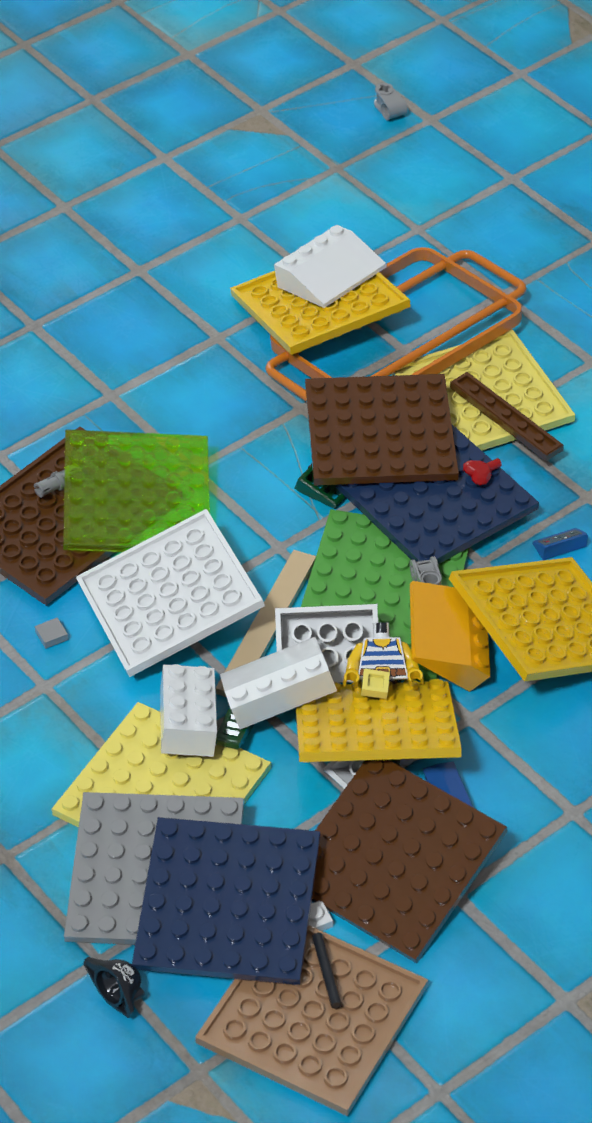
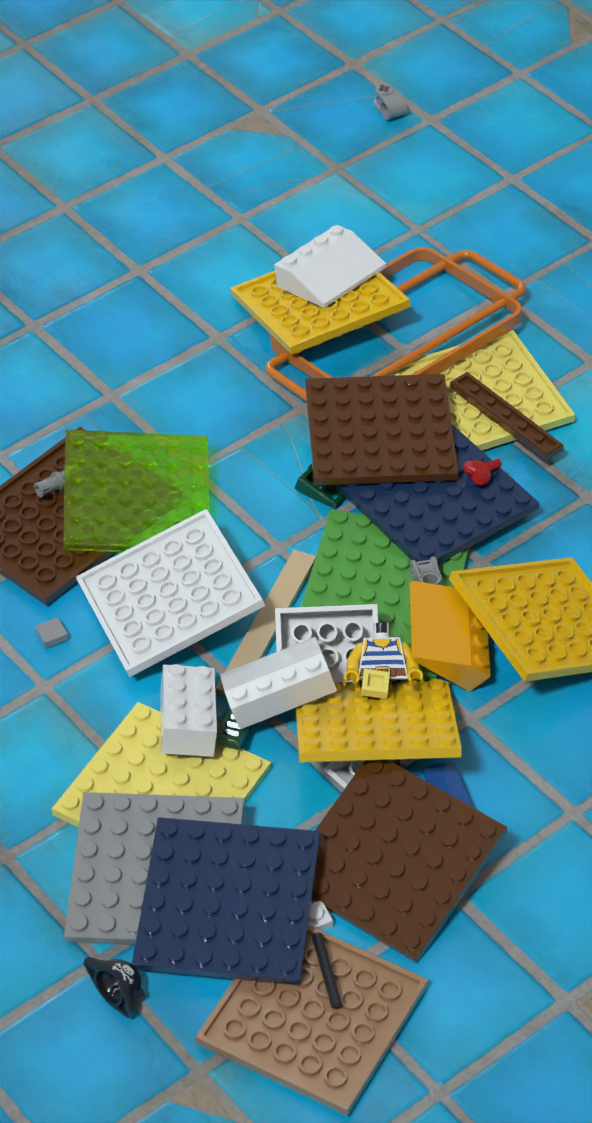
(561, 543): blue slope -> none

